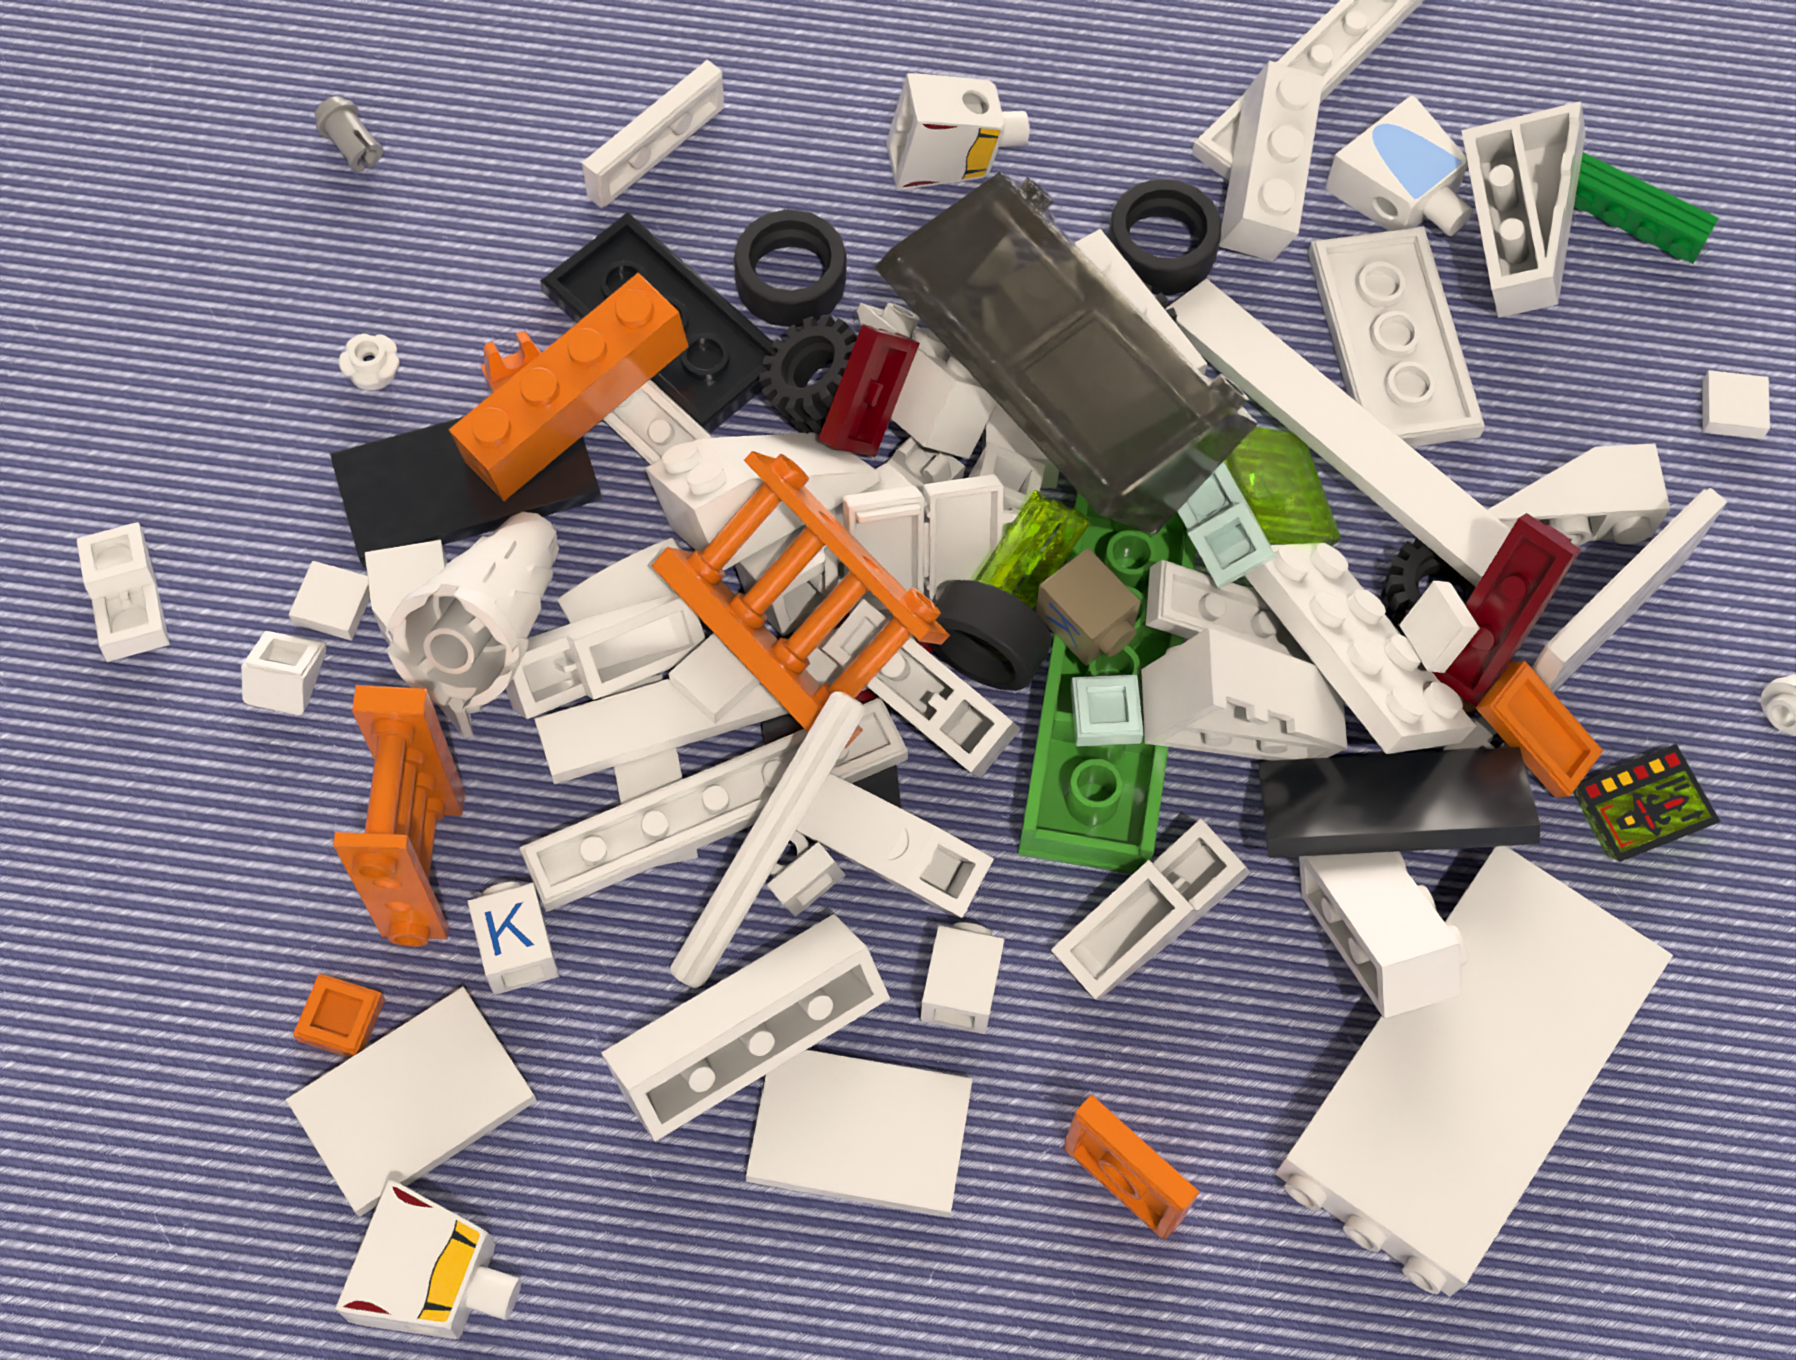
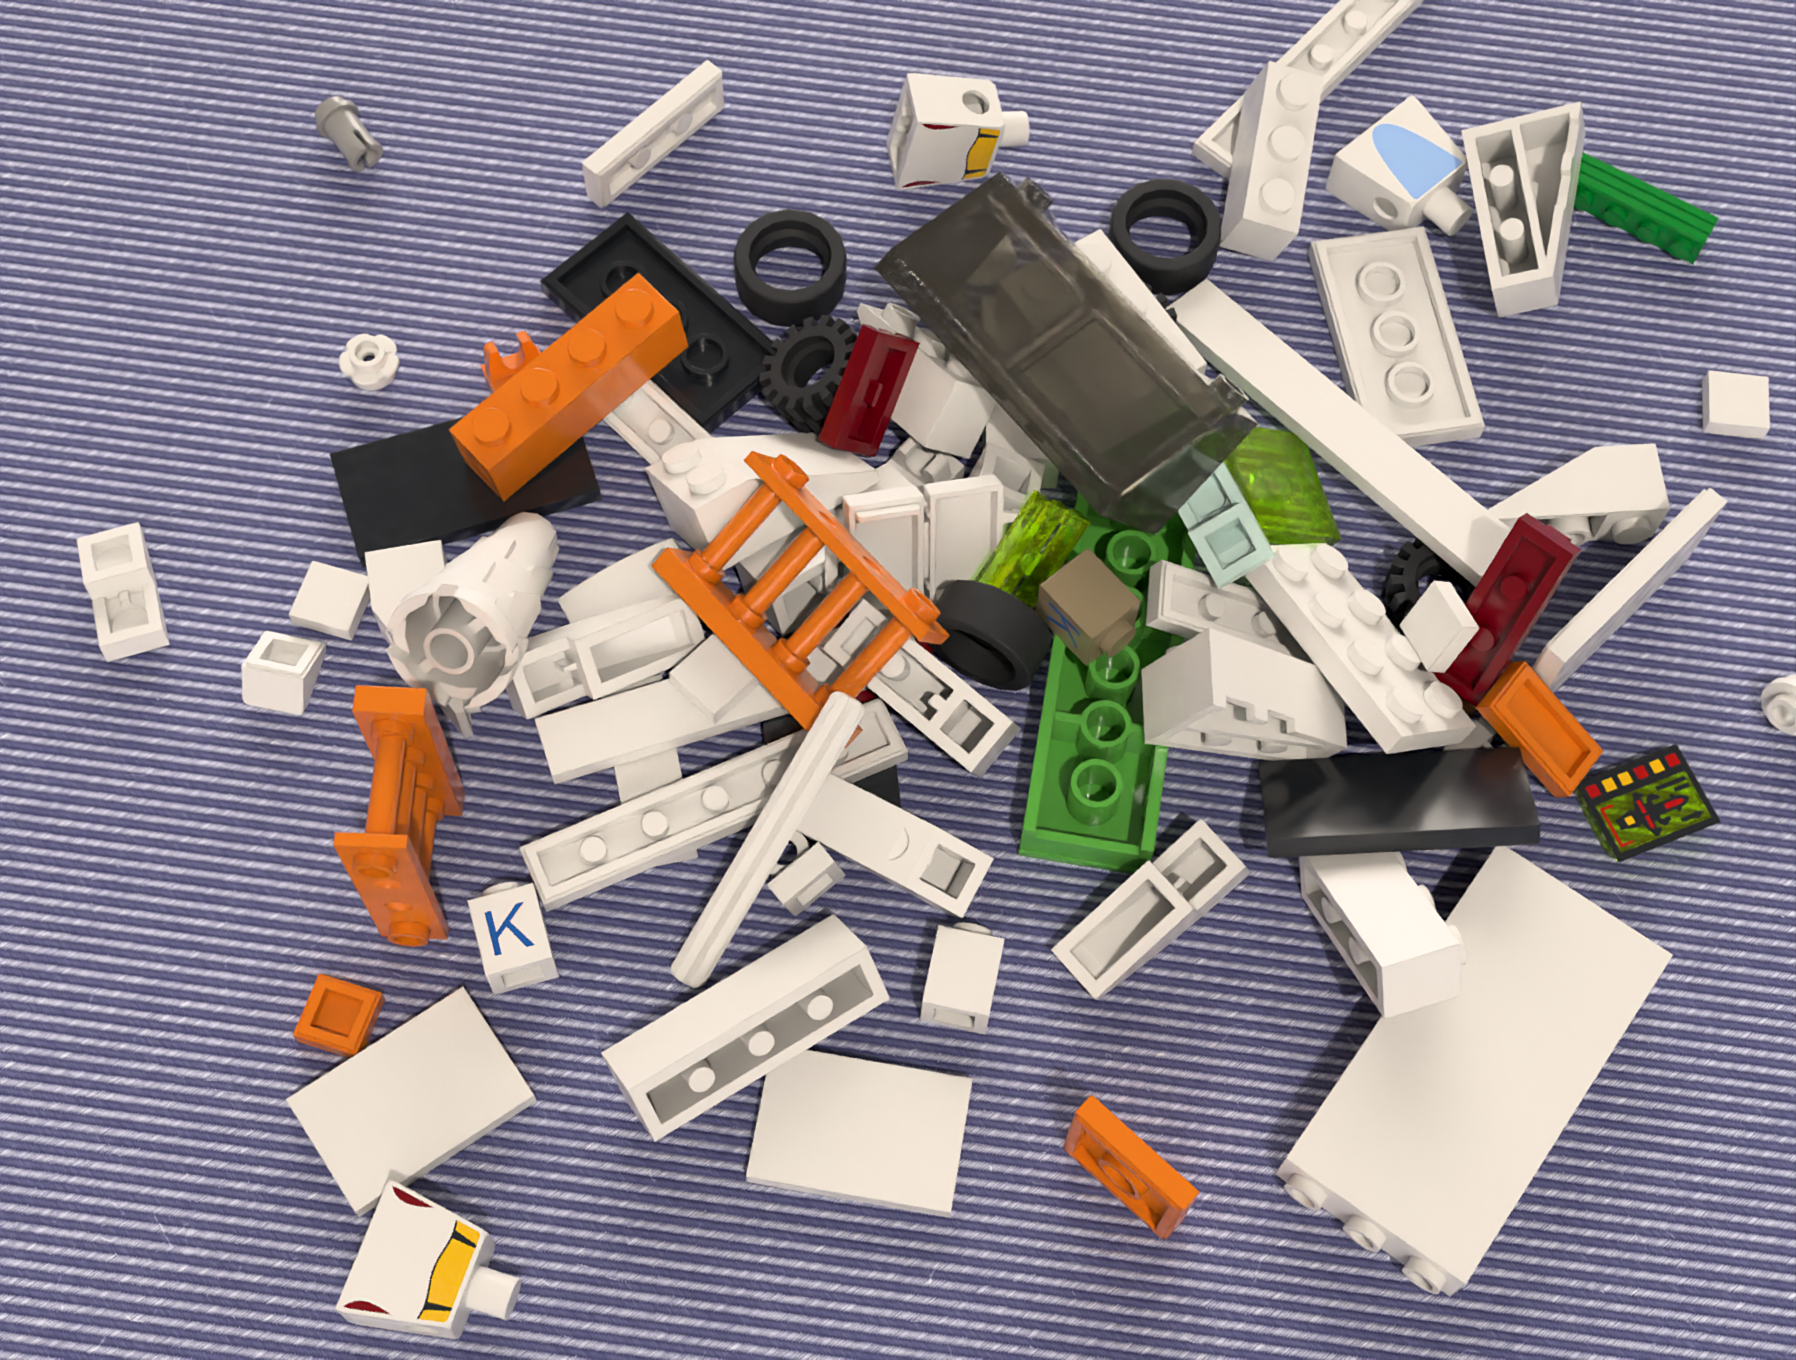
(1106, 710): light aqua tile -> none

